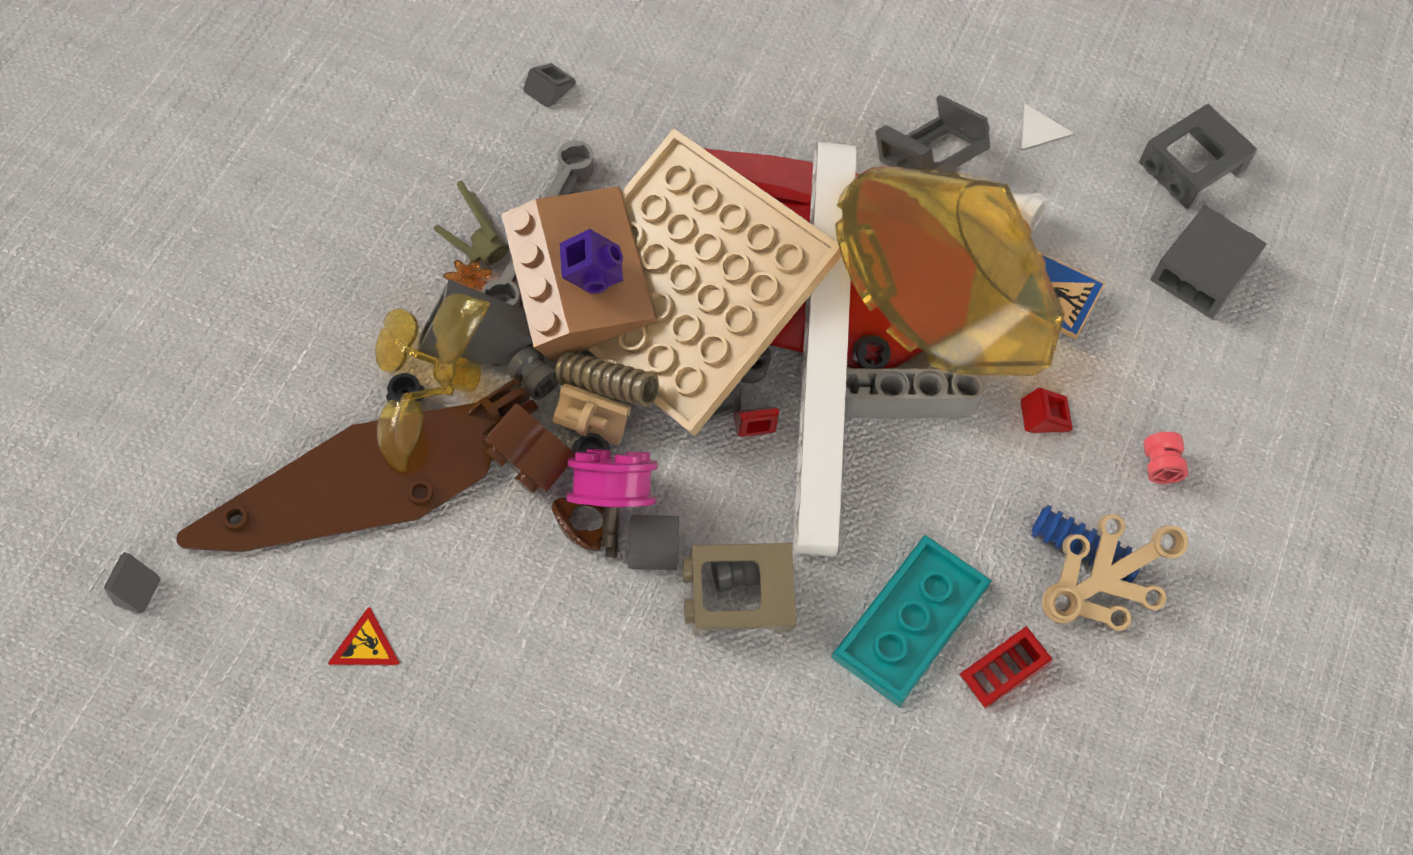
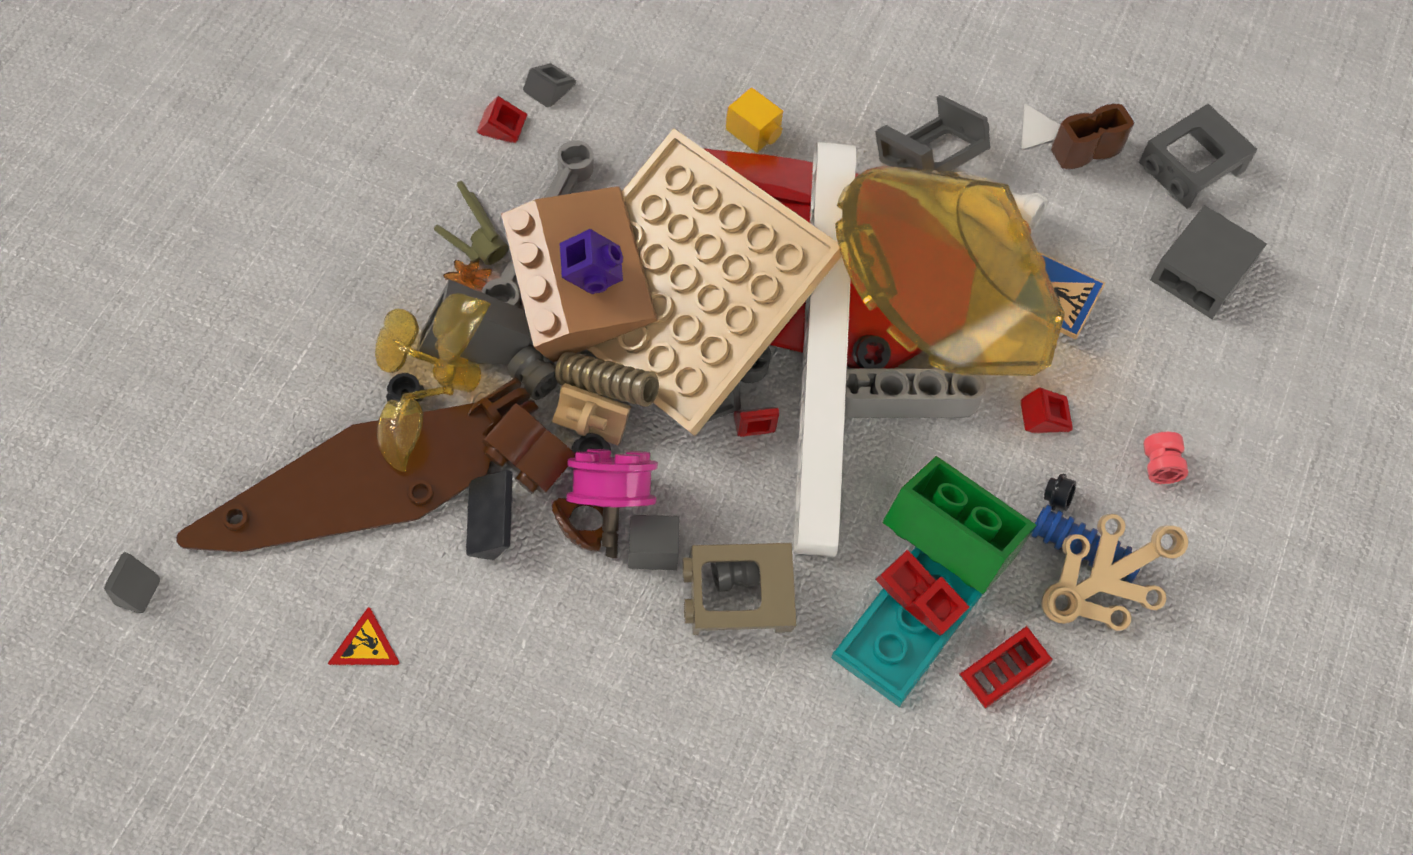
(489, 515): none -> black slope
(502, 121): none -> red slope
(754, 120): none -> yellow brick
(921, 595): none -> red slope
(958, 524): none -> green brick
(1060, 492): none -> black plate
(1092, 136): none -> reddish brown brick

